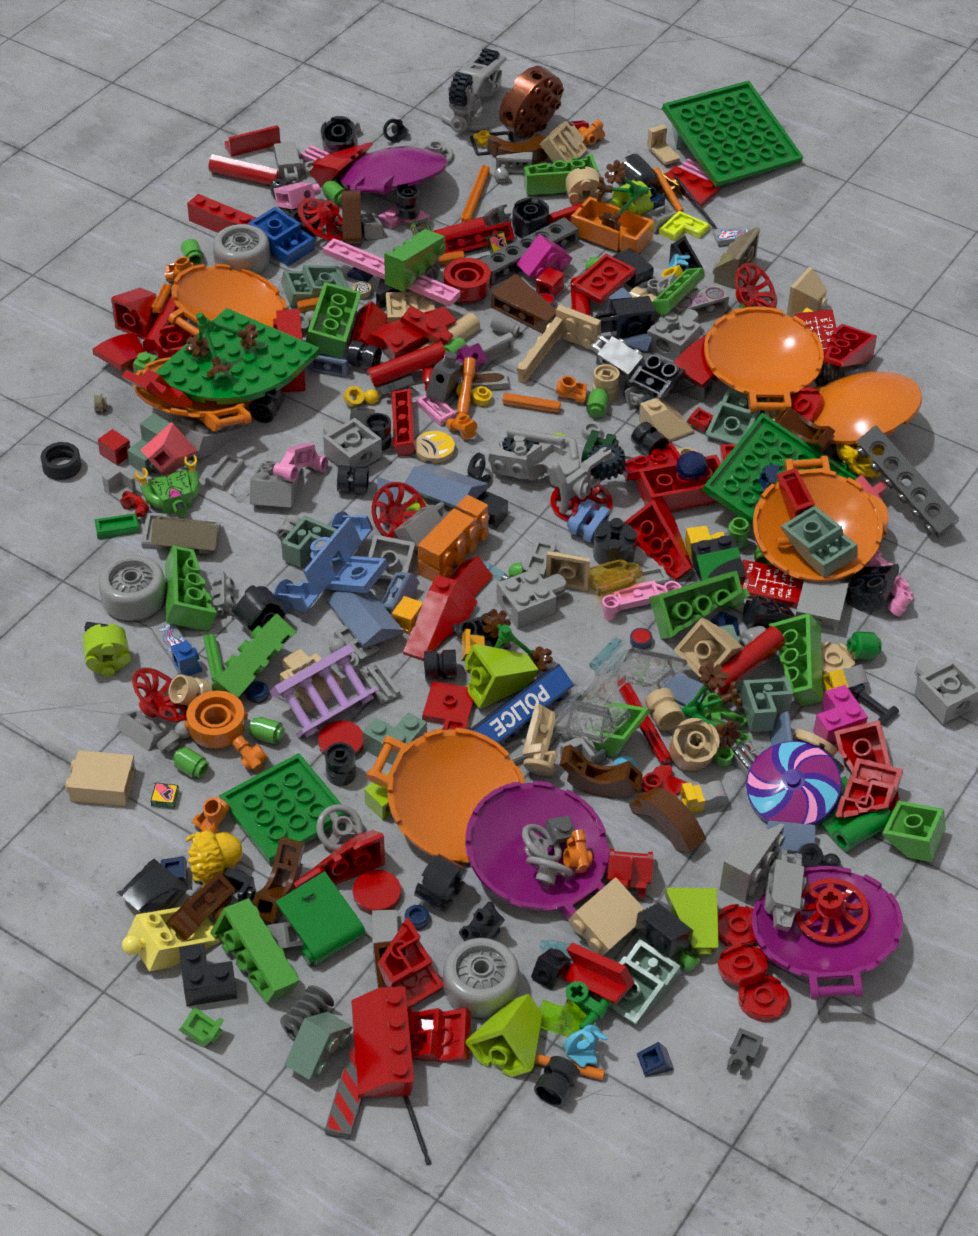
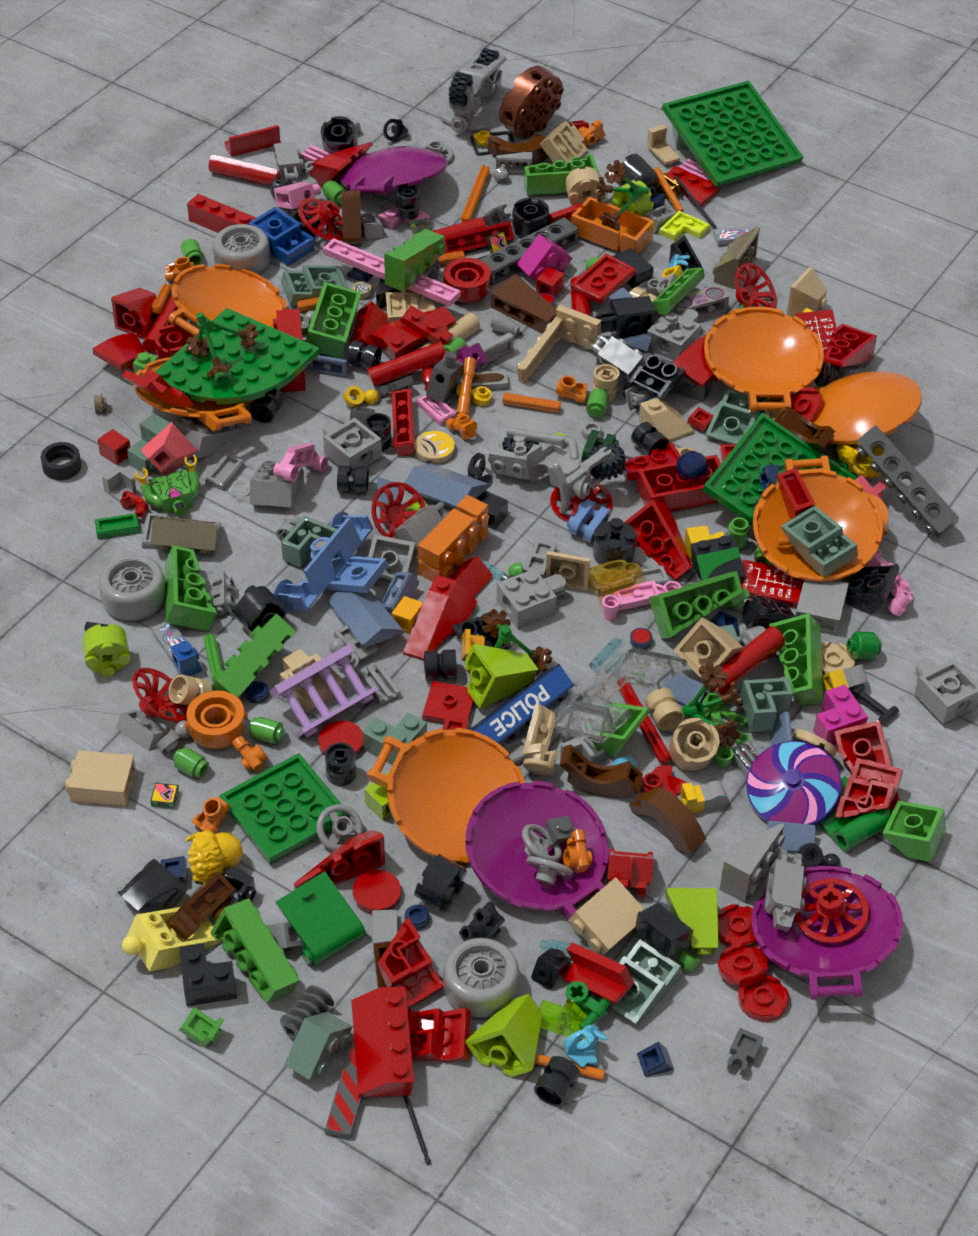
(281, 881): reddish brown arch -> none

